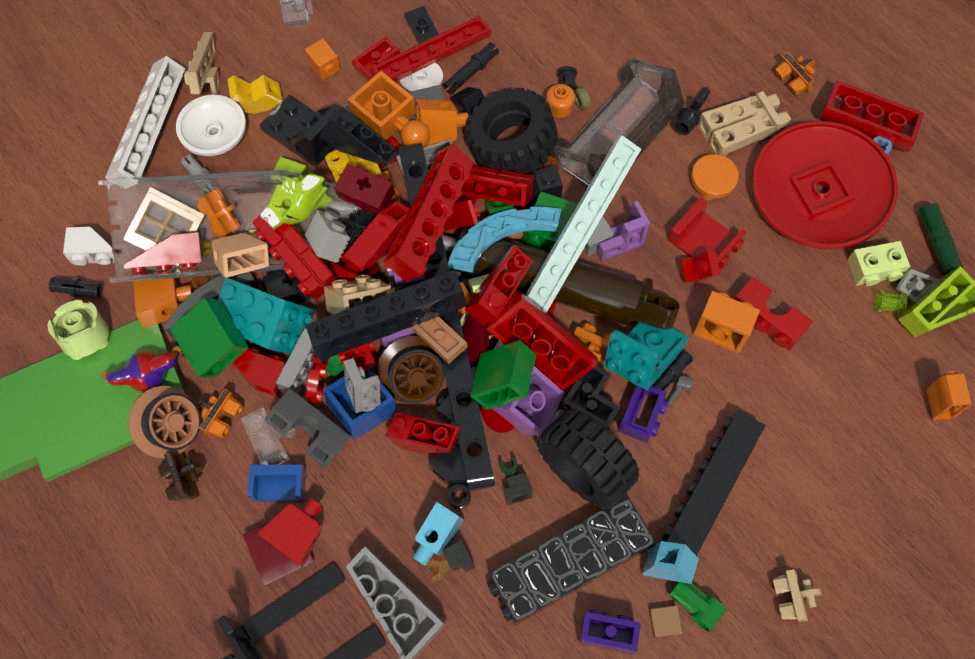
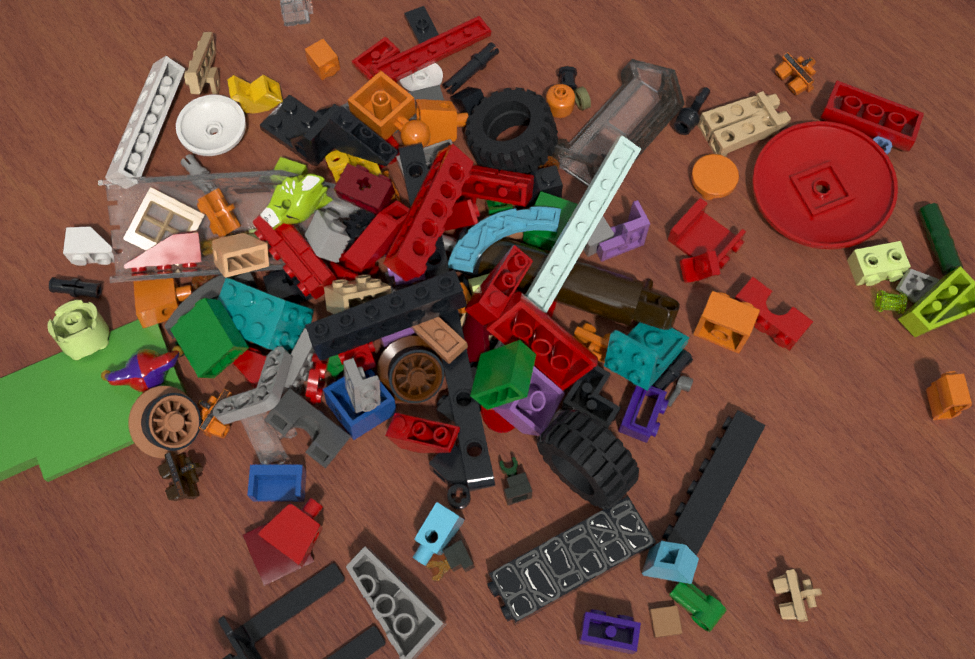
(262, 398): none -> light grey beam

